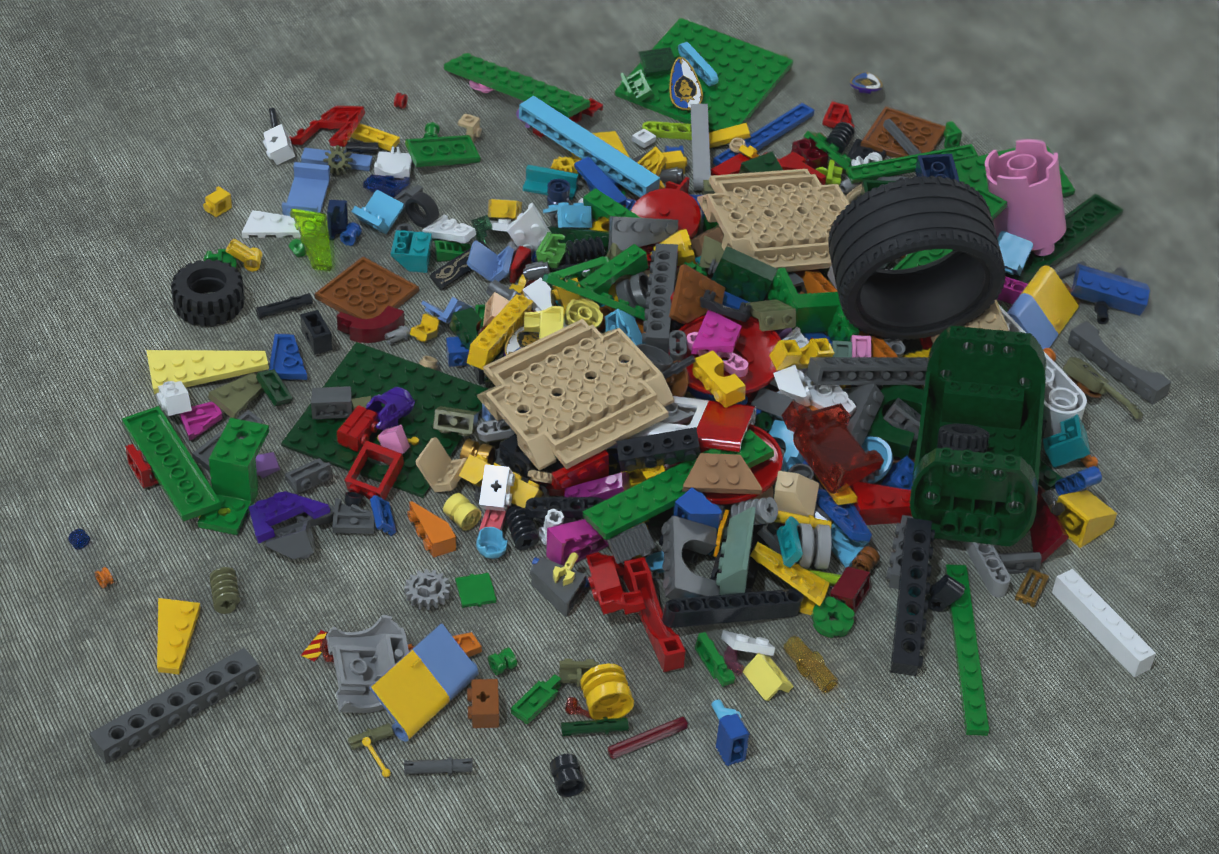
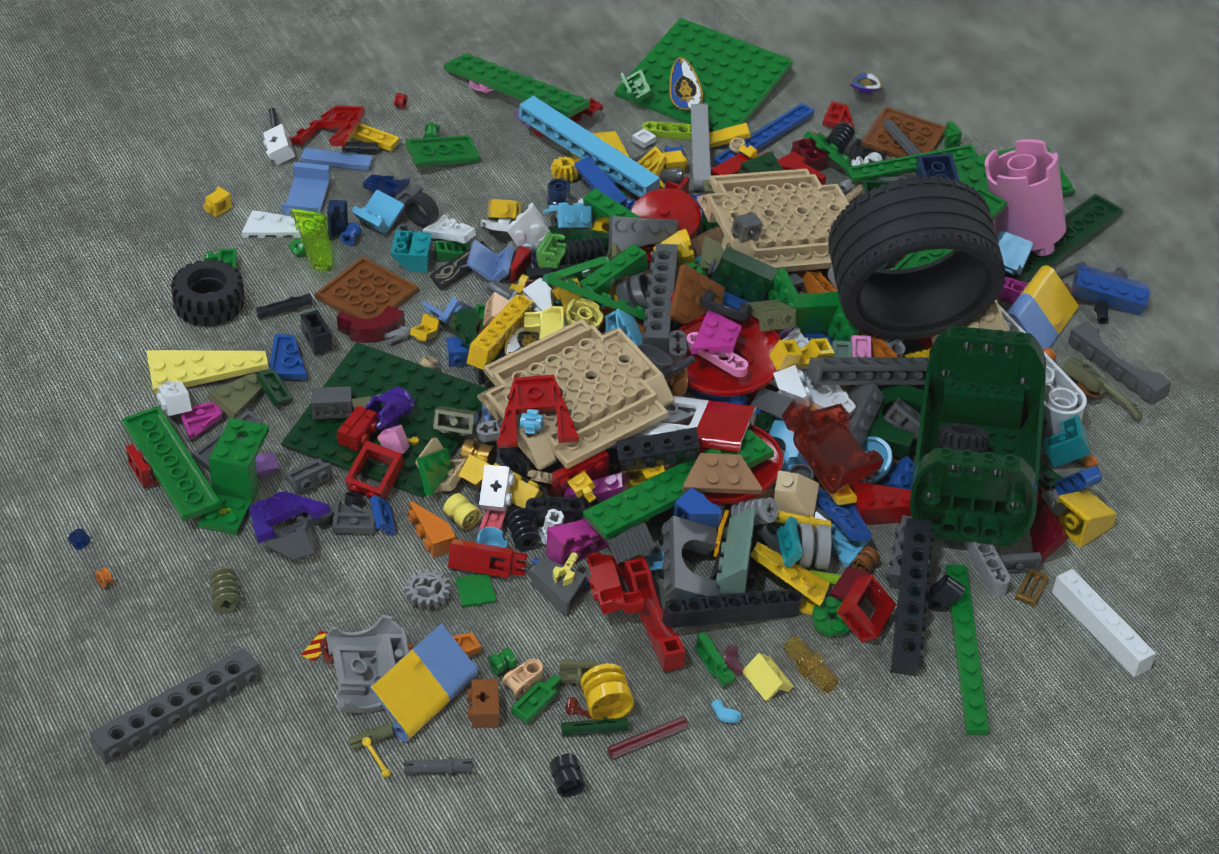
(175, 632): yellow wing -> none
(249, 256): yellow piece -> none
(334, 156): olive gear -> none
(393, 164): white piece -> none
(433, 469): none -> green wing
(472, 124): tan bracket -> none
(476, 558): none -> red hinge
(481, 225): clear green bracket -> none
(523, 677): none -> light nougat piece
(531, 421): none -> medium azure gear
(536, 270): dark grey brick -> none
(537, 394): none -> red wing
(539, 177): teal panel -> none
(582, 485): none -> yellow plate
(657, 61): clear green tile -> none
(699, 65): medium azure beam -> none
(709, 370): yellow arch -> none
(732, 739): blue brick -> none
(746, 226): none -> flat silver brick
(748, 644): white wing -> none
(833, 174): lime hips -> none
(855, 618): none -> red window

